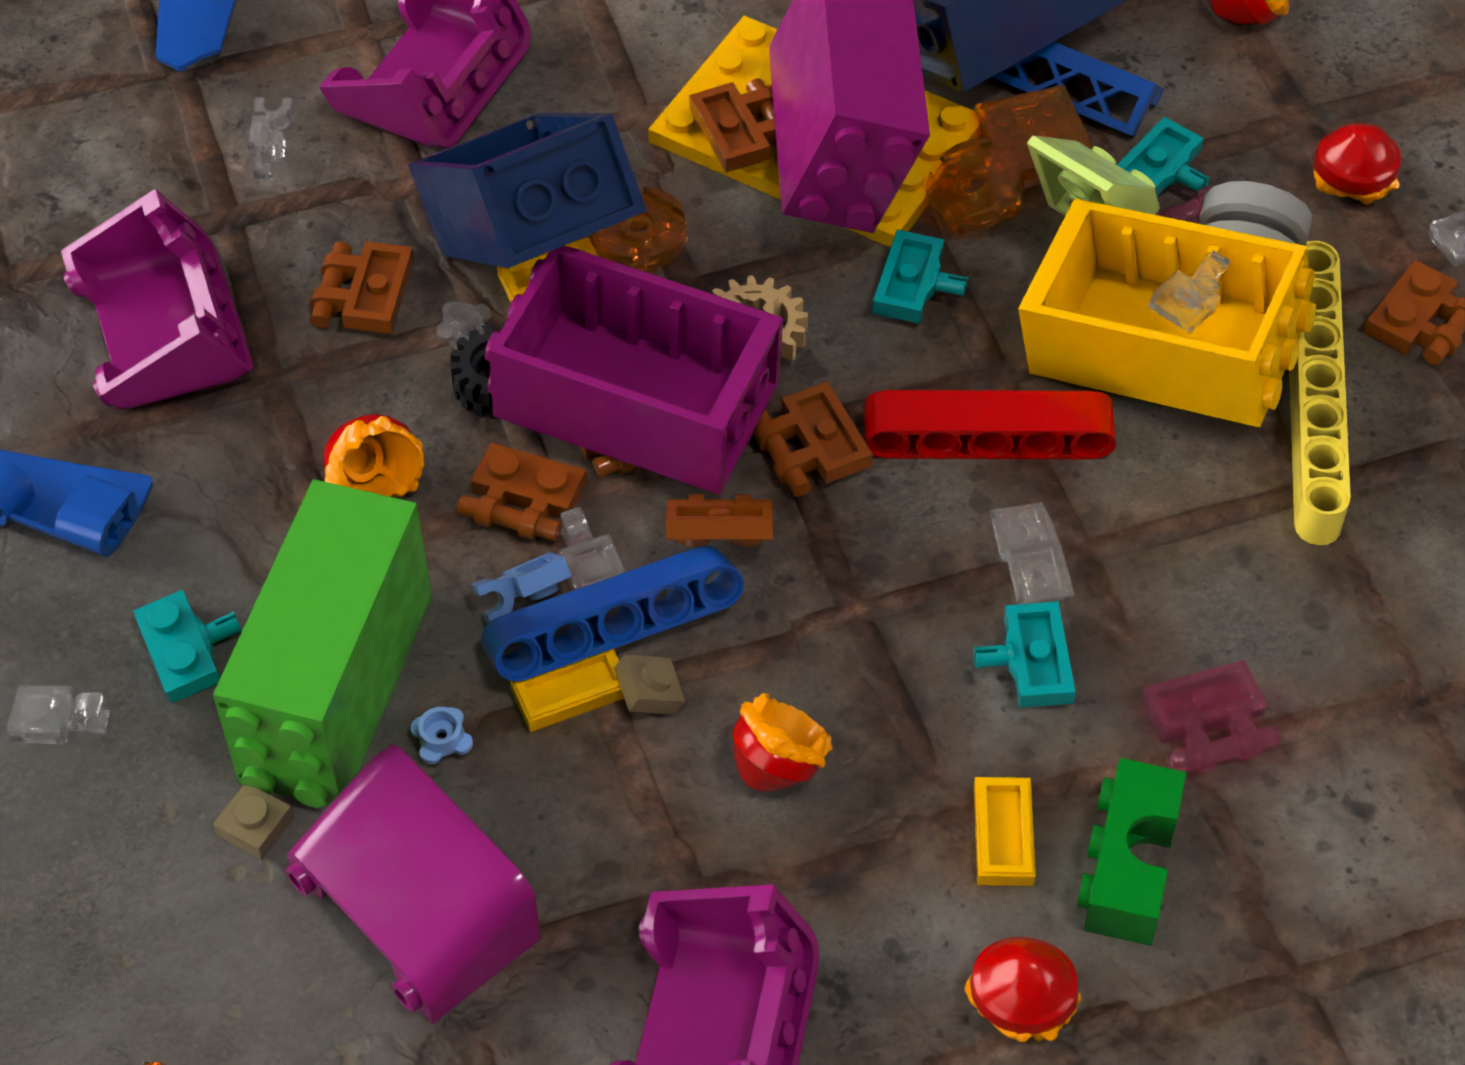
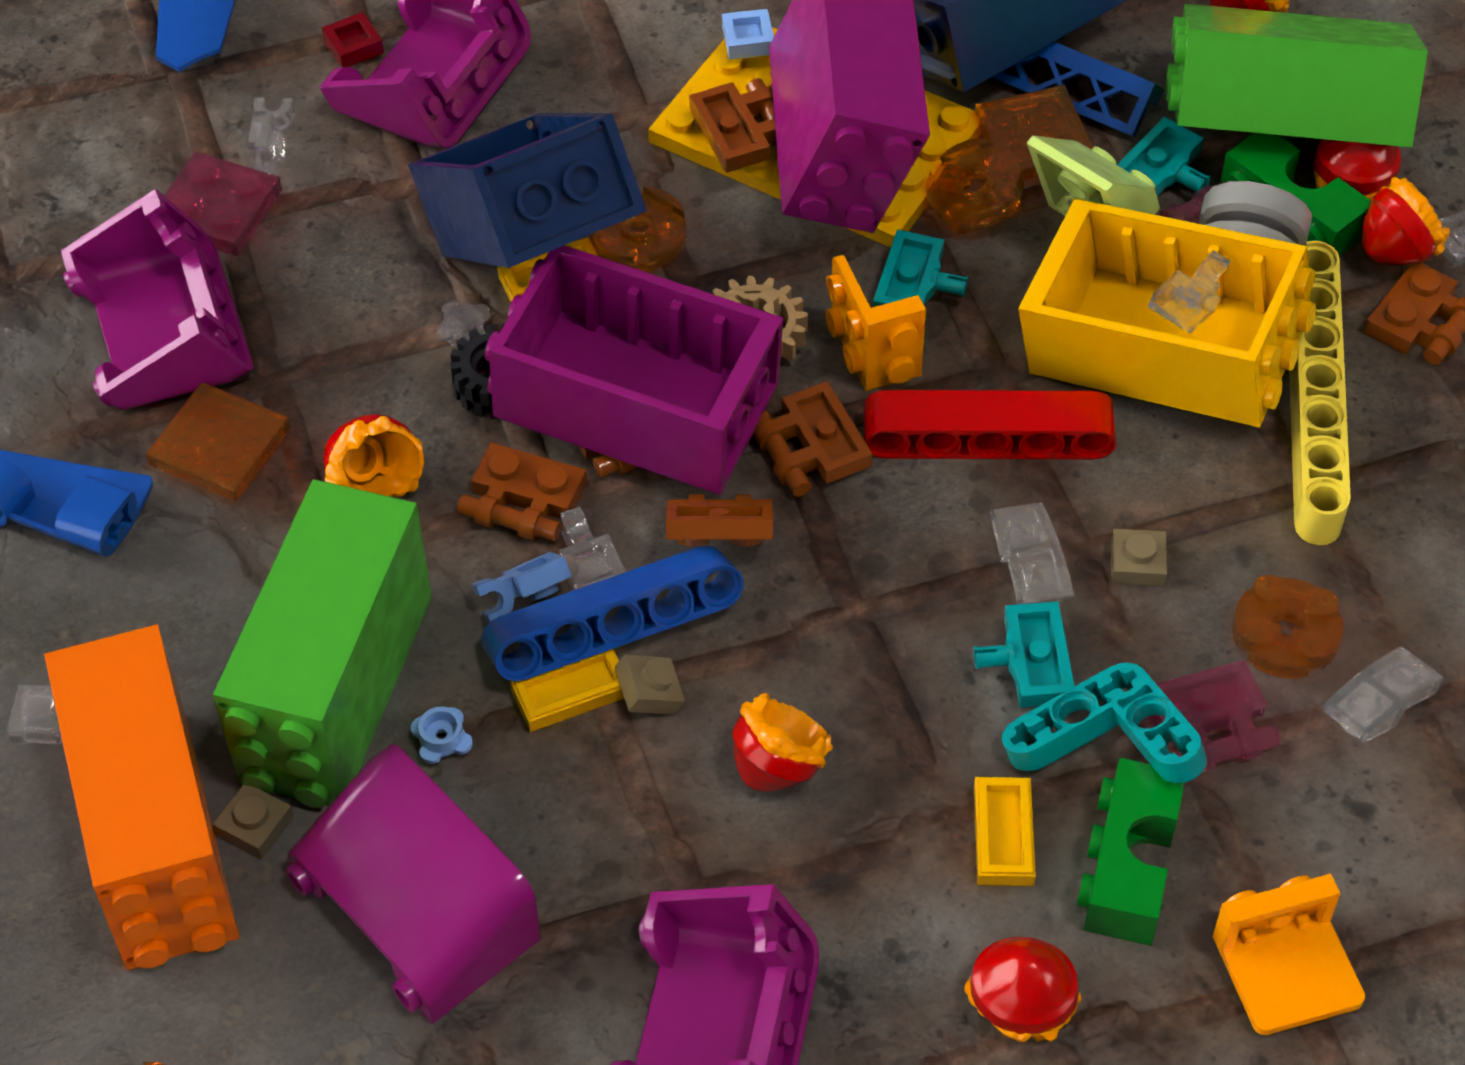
(140, 798): none -> orange container
(182, 644): teal plate -> none
(218, 441): none -> clear orange tile
(224, 199): none -> clear pink plate
(352, 40): none -> dark red plate
(375, 291): dark orange plate -> none
(747, 33): none -> light blue plate
(880, 341): none -> light orange bracket
(1119, 709): none -> teal beam
(1138, 557): none -> dark tan plate
(1287, 954): none -> light orange bracket
(1295, 75): none -> bright green container
(1295, 601): none -> clear orange plate
(1335, 208): none -> green arch
(1381, 693): none -> clear slope
(1402, 226): none -> red hair

